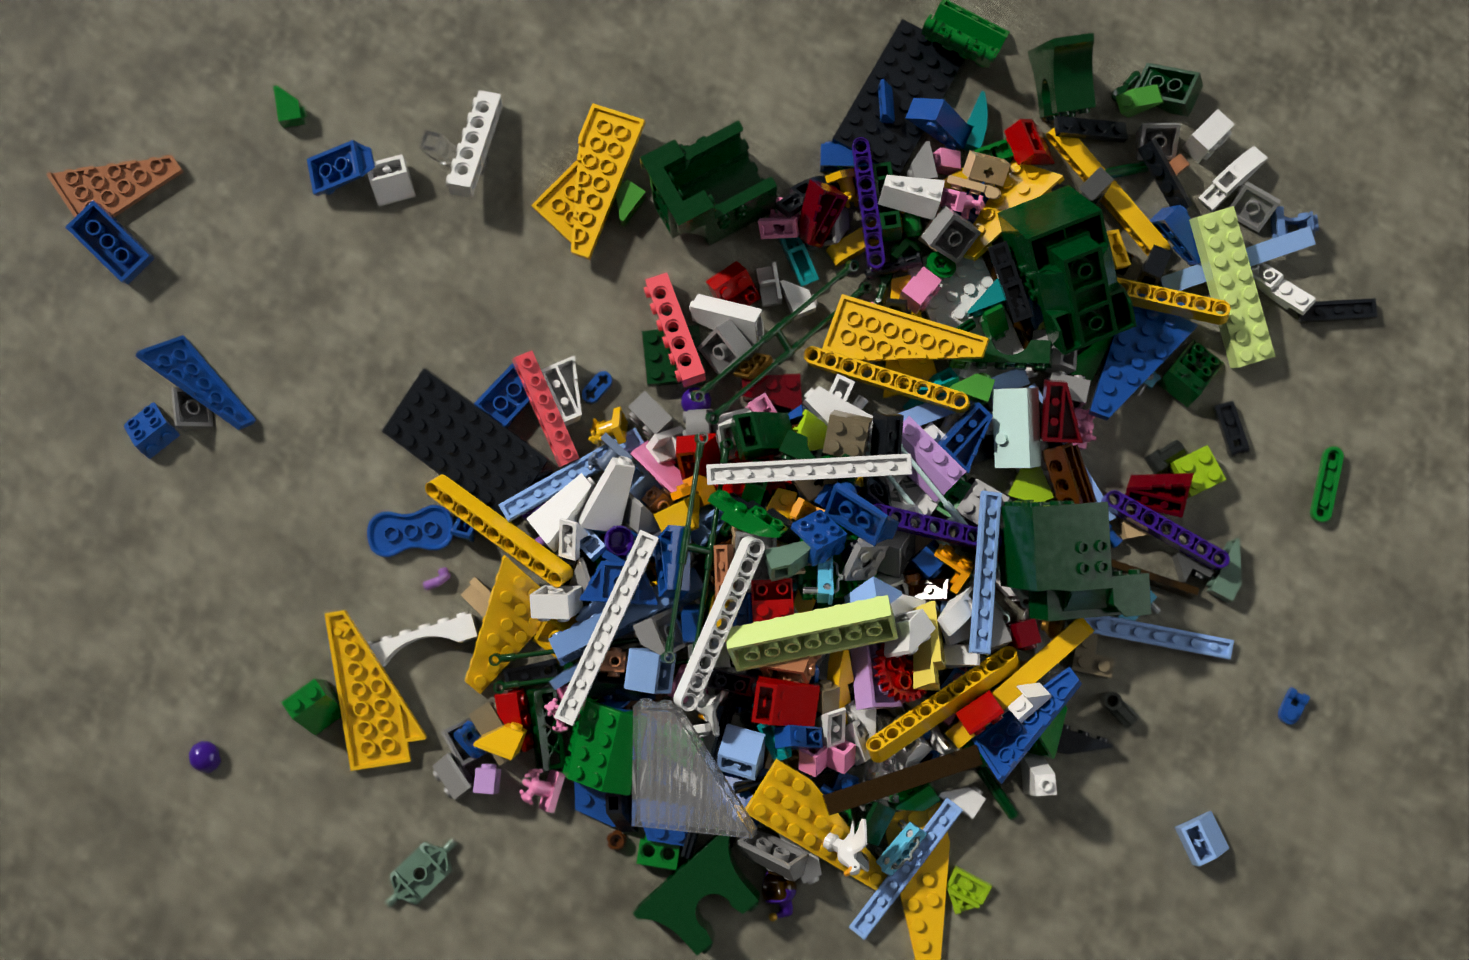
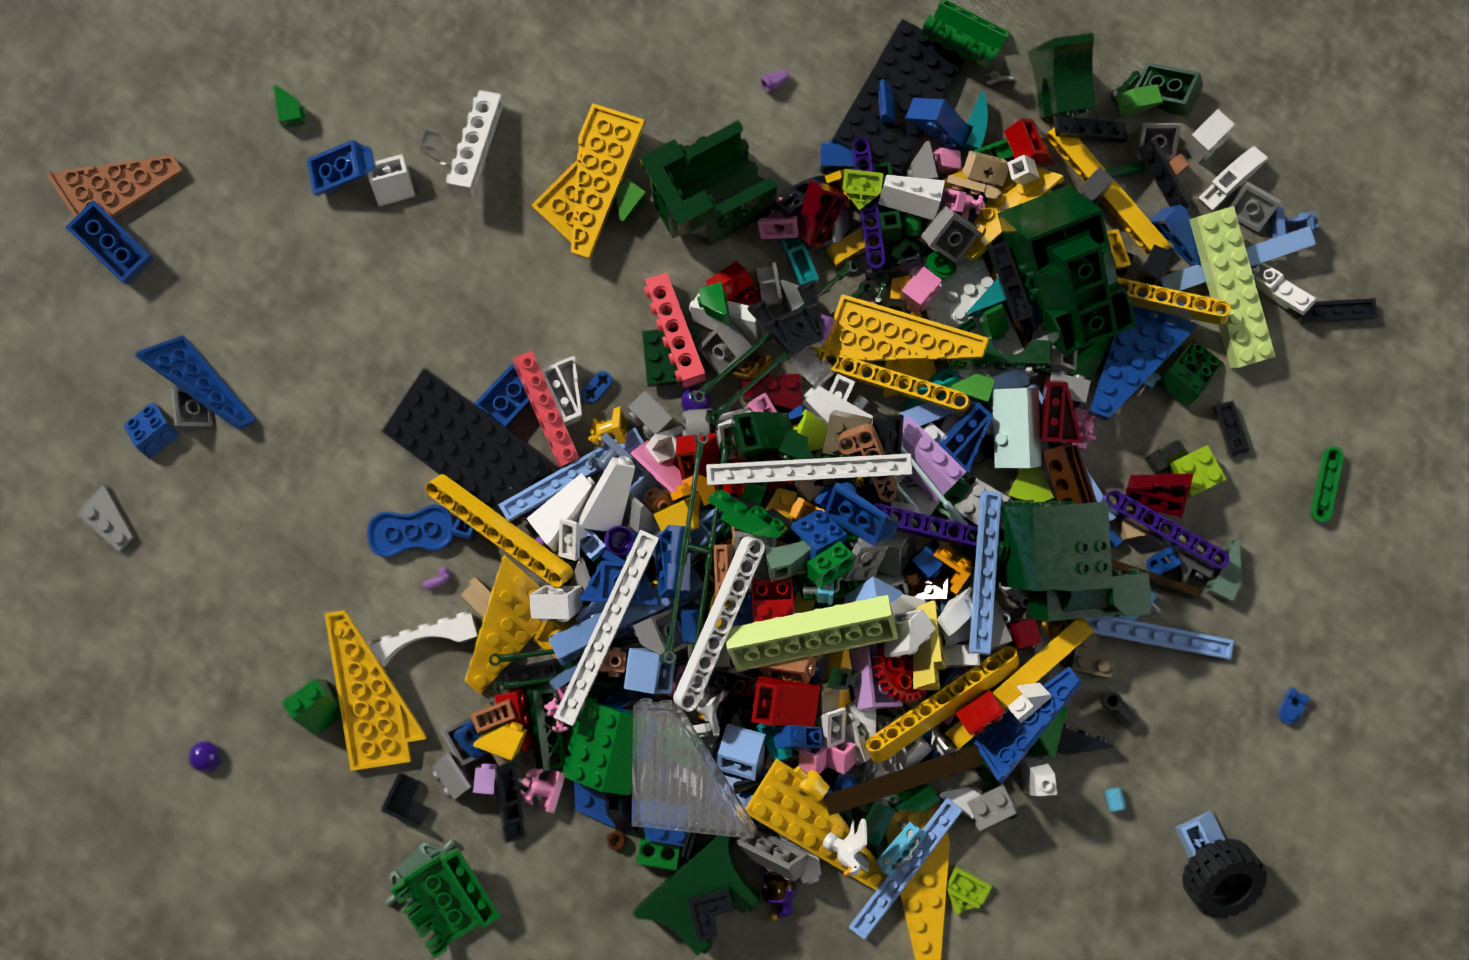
(106, 519): none -> light grey wing
(400, 802): none -> black panel
(444, 900): none -> green slope
(475, 716): none -> nougat slope
(509, 802): none -> black slope
(705, 908): none -> black panel
(715, 302): none -> green slope
(774, 80): none -> medium lavender cone
(795, 328): none -> black wing
(811, 367): none -> clear brick
(812, 783): none -> yellow piece
(827, 325): none -> medium lavender cone
(830, 565): none -> green brick
(842, 677): none -> dark green plate
(862, 186): none -> lime slope
(865, 447): none -> nougat beam
(992, 807): none -> light grey bracket
(996, 77): none -> white hand
(1003, 551): none -> dark green axle
(1023, 170): none -> white brick
(1115, 799): none -> medium azure piece
(1158, 564): none -> blue plate
(1224, 878): none -> black tyre

